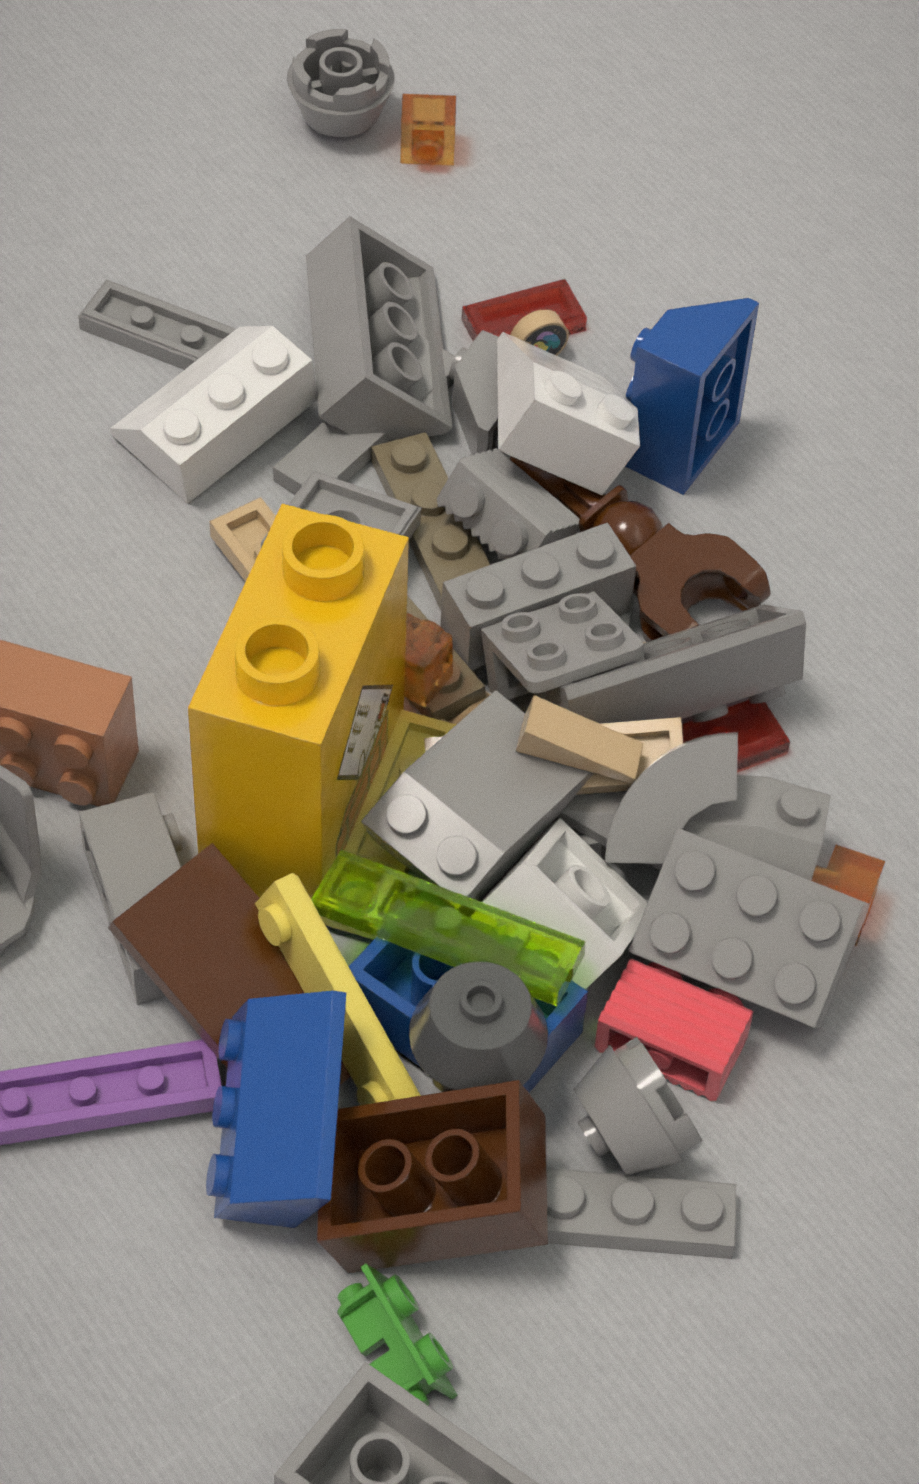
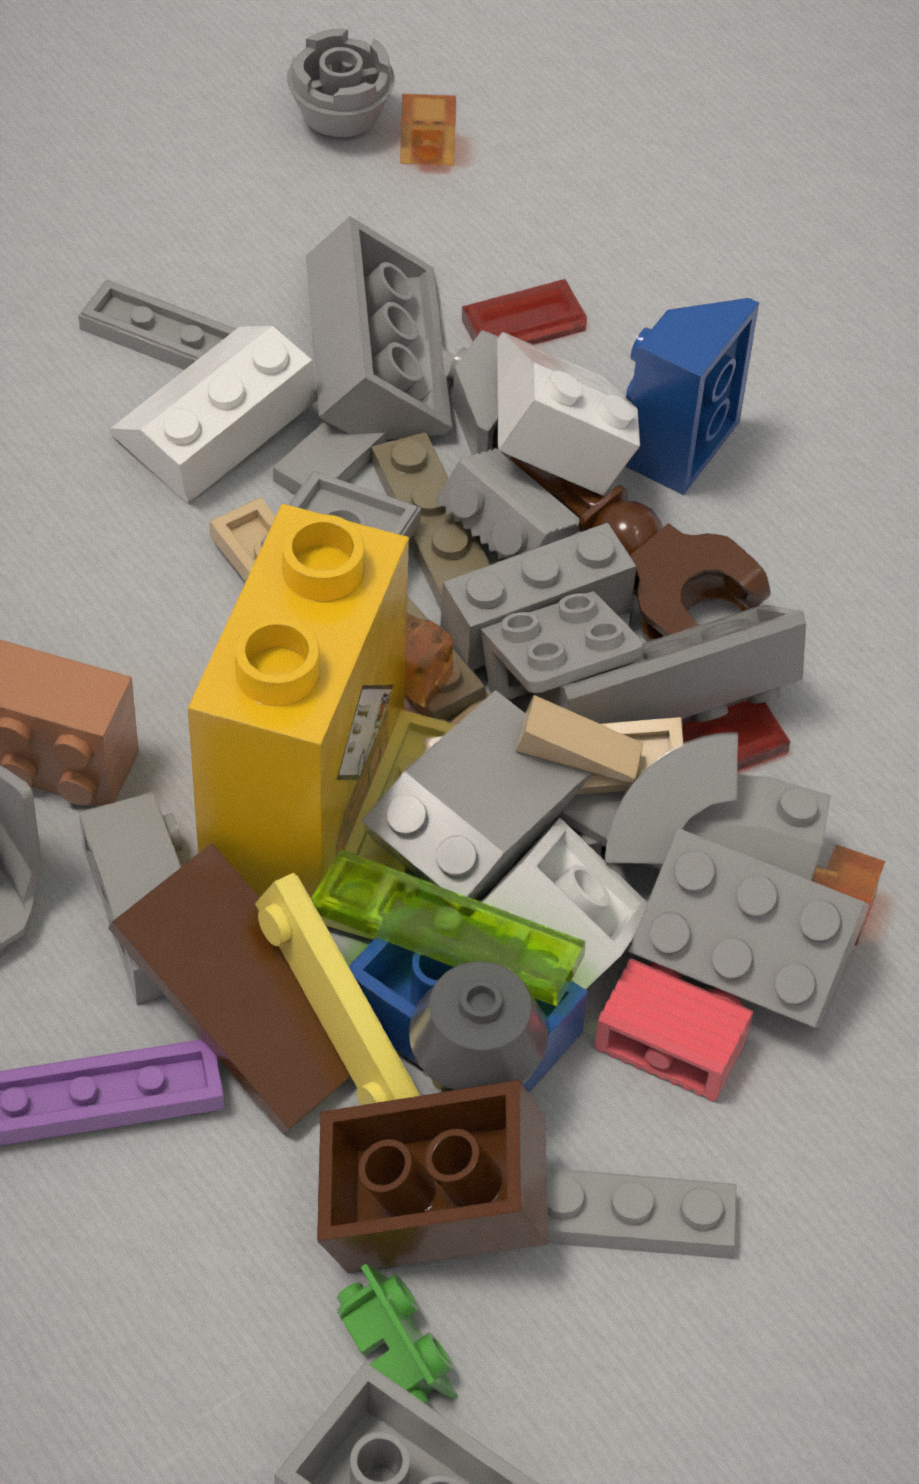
(278, 1108): blue slope -> none
(542, 330): tile -> none
(633, 1111): light grey cone -> none

